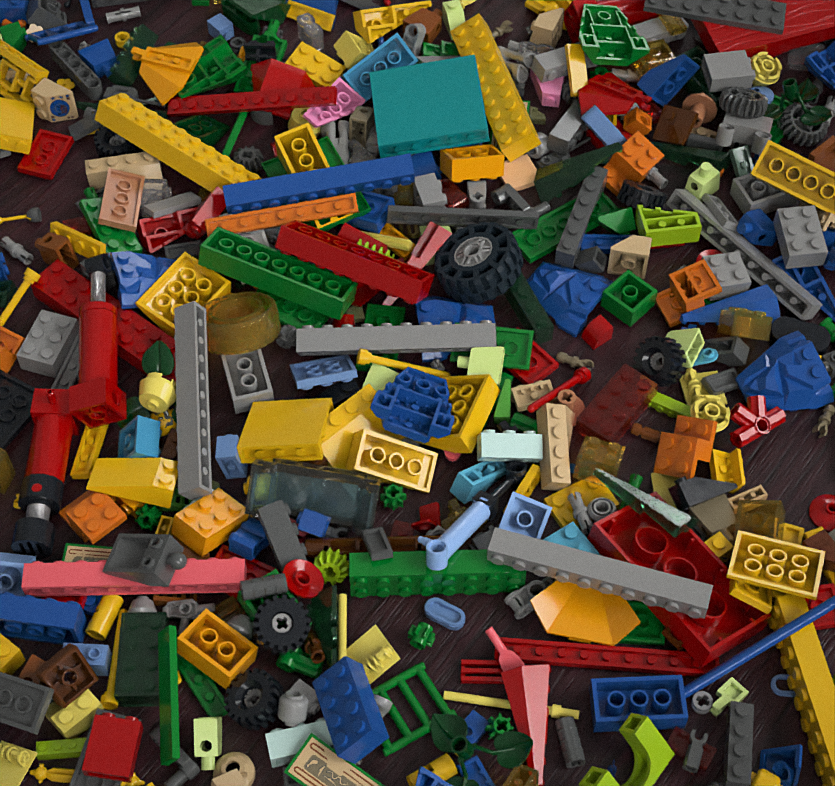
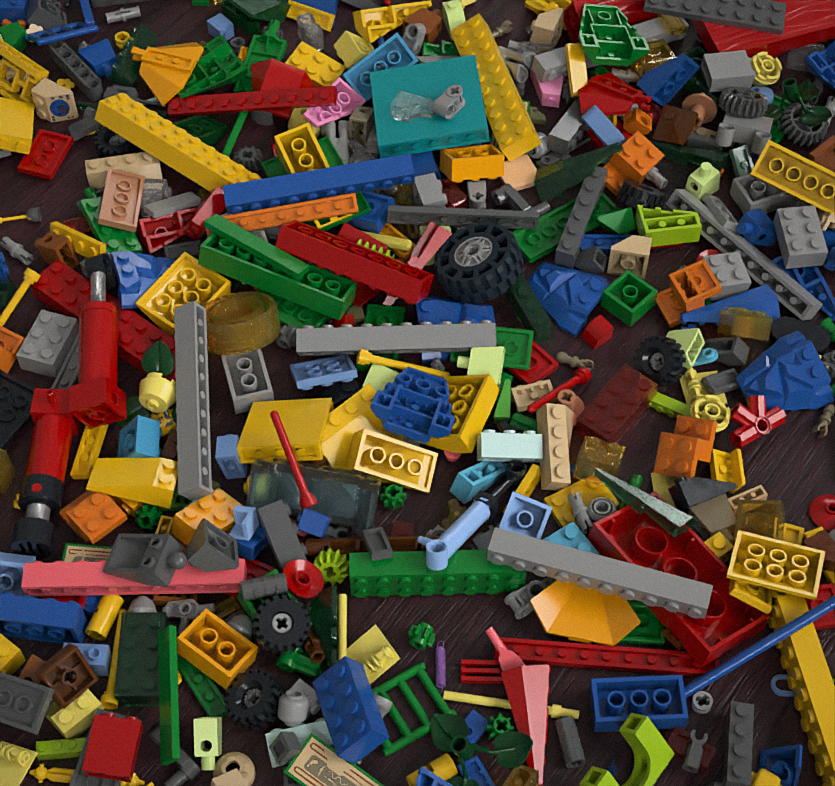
(212, 549): none -> dark grey slope
(245, 522): none -> light blue panel
(256, 246): none -> green tile
(260, 51): black hips -> none
(285, 747): none -> dark grey slope
(306, 498): none -> red piece
(410, 106): none -> clear arch
(428, 518): red bracket -> none
(440, 666): none -> medium lavender piece
(444, 613): medium blue tile -> none
(449, 102): none -> light grey piece
(646, 432): dark orange axle -> none
(728, 692): yellowish green plate -> none

